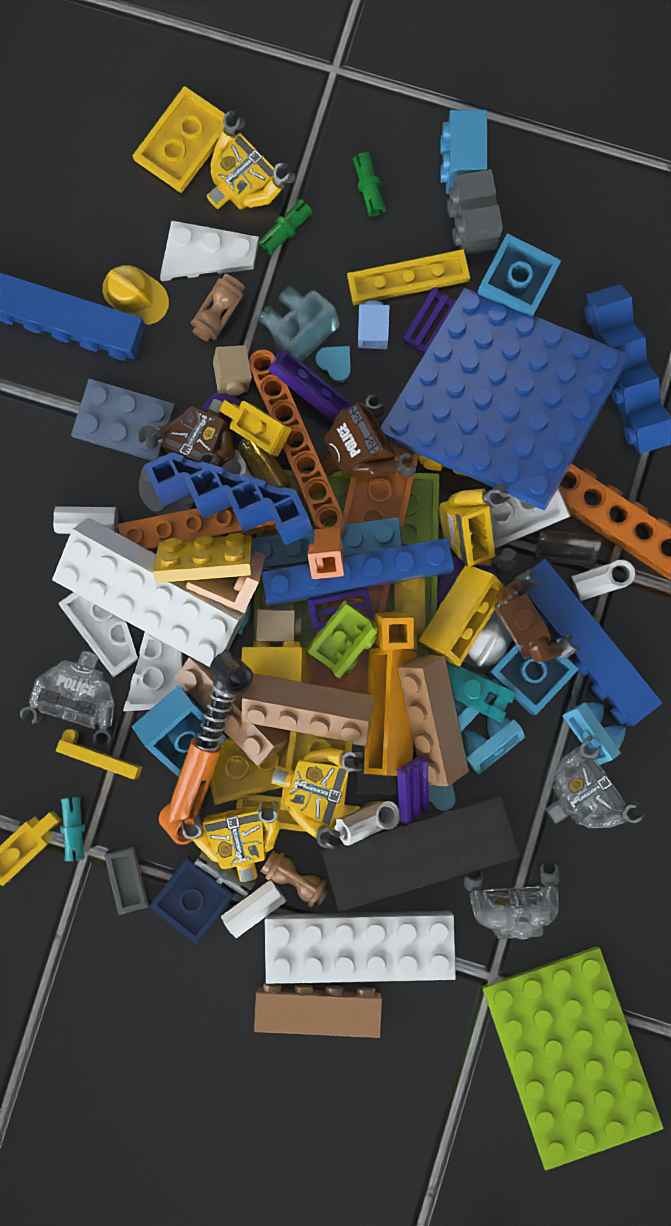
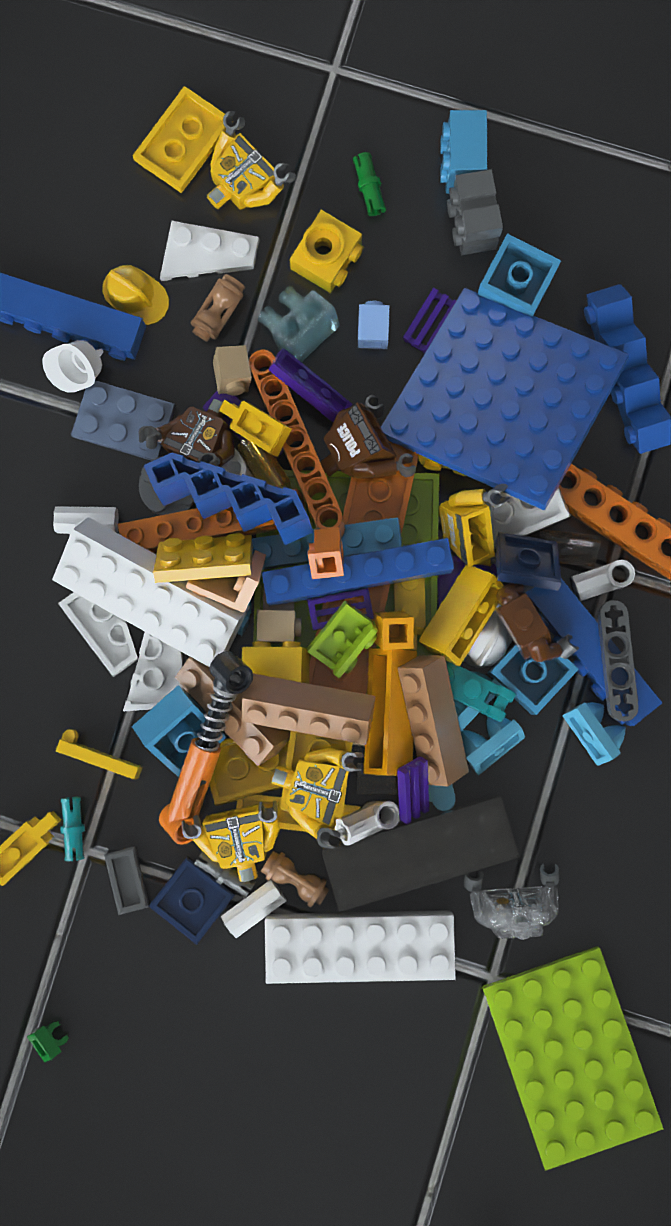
(44, 1042): none -> green tile
(73, 365): none -> white piece
(74, 694): clear torso -> none
(285, 226): green pin -> none
(318, 1011): medium nougat brick -> none
(327, 269): none -> yellow brick
(335, 362): medium azure tile -> none
(408, 277): yellow plate -> none
(528, 561): none -> dark blue tile
(588, 792): torso -> none
(623, 660): none -> dark grey beam

